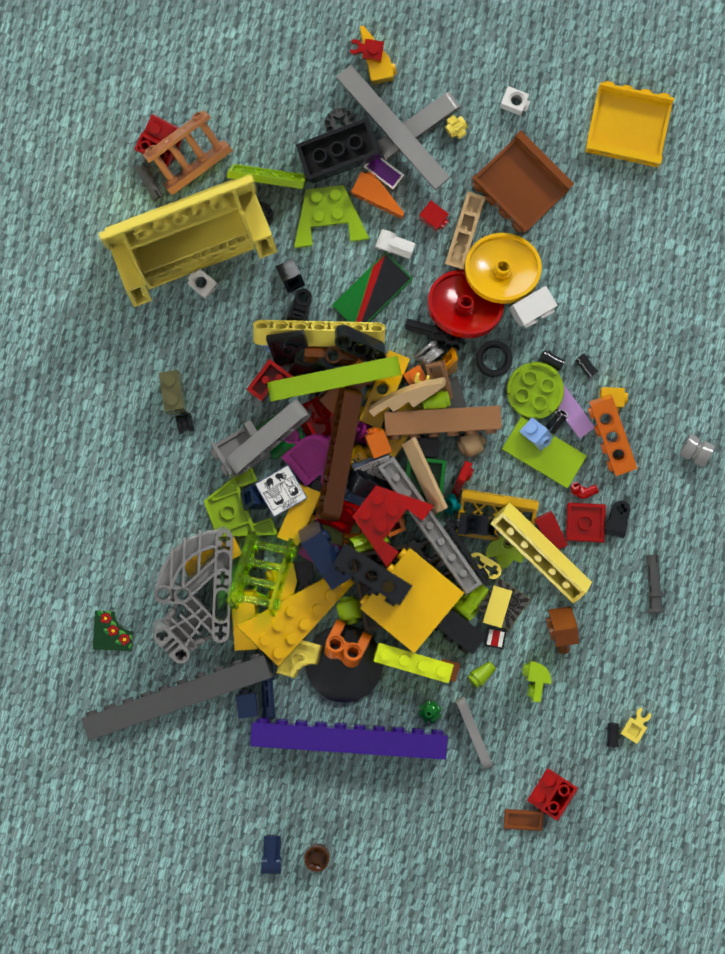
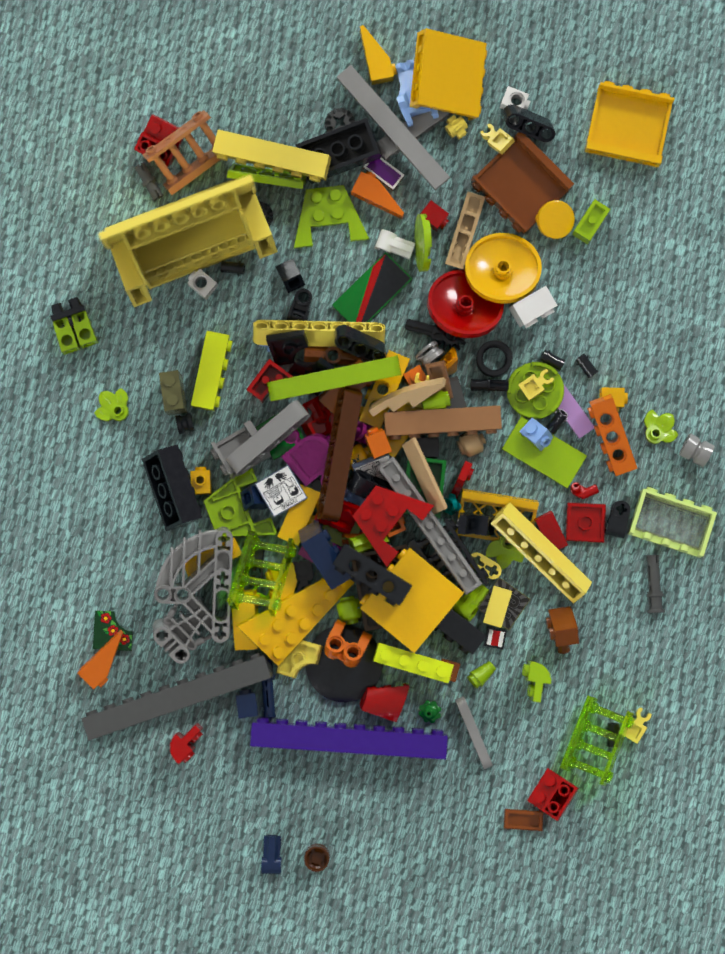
(73, 320): none -> lime hips
(98, 667): none -> orange slope
(110, 404): none -> lime plate
(172, 487): none -> black brick
(180, 745): none -> red brick
(201, 481): none -> yellow brick
(210, 371): none -> neon yellow brick
(233, 267): none -> black pin
(272, 155): none -> light yellow brick
(371, 50): red plate -> none
(384, 701): none -> red slope
(405, 75): none -> light blue animal
(423, 242): none -> lime tile
(448, 73): none -> yellow panel
(489, 385): none -> black axle
(498, 140): none -> light yellow plate
(523, 117): none -> black beam
(534, 386): none -> light yellow plate
(555, 219): none -> yellow tile
(577, 742): none -> clear neon green fence
(591, 221): none -> lime panel
(660, 424): none -> lime plate
(672, 522): none -> clear window

